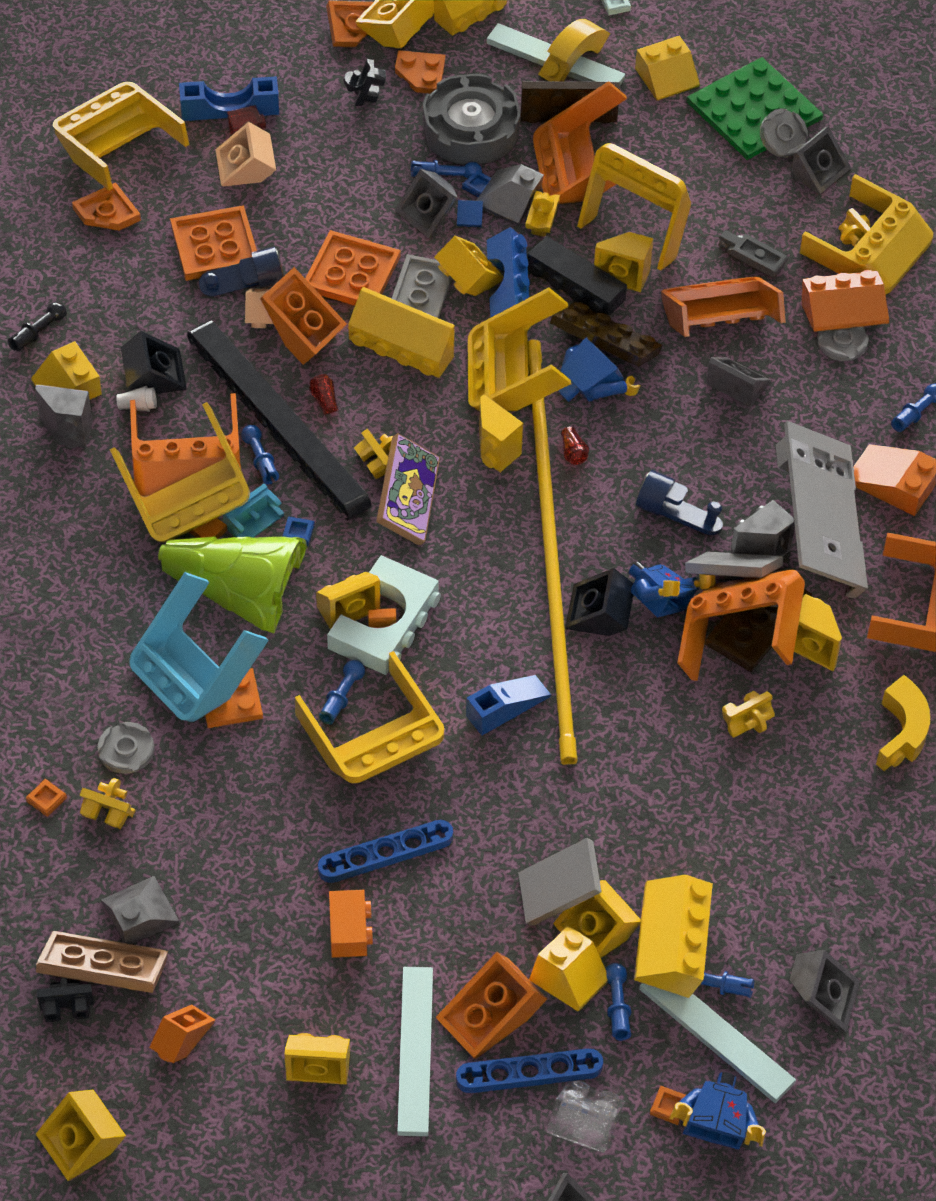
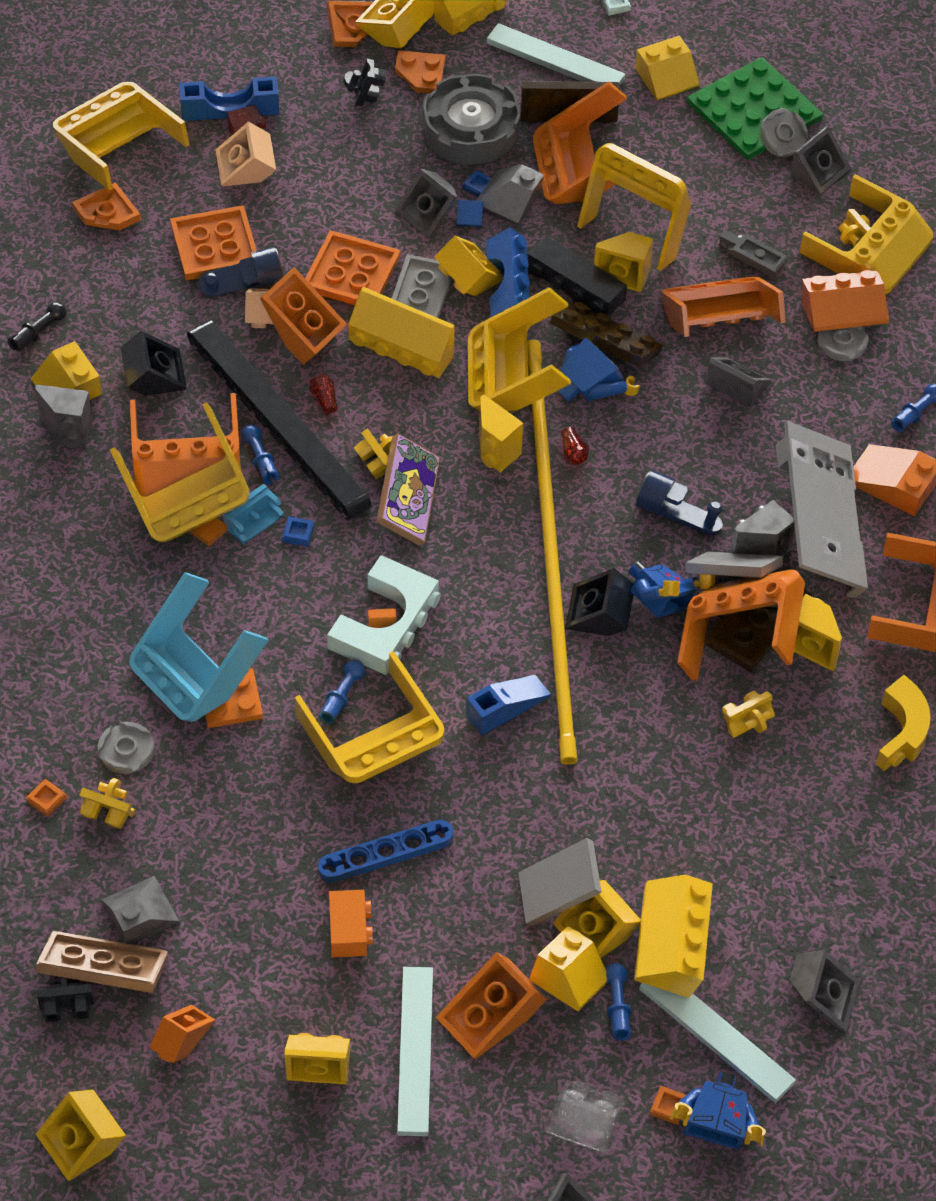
(144, 398): white cone -> none
(242, 572): lime cone -> none
(349, 598): yellow slope -> none
(466, 171): blue pin -> none
(515, 1064): blue beam -> none
(542, 213): yellow hips -> none
(569, 46): yellow arch -> none
(730, 984): blue pin -> none

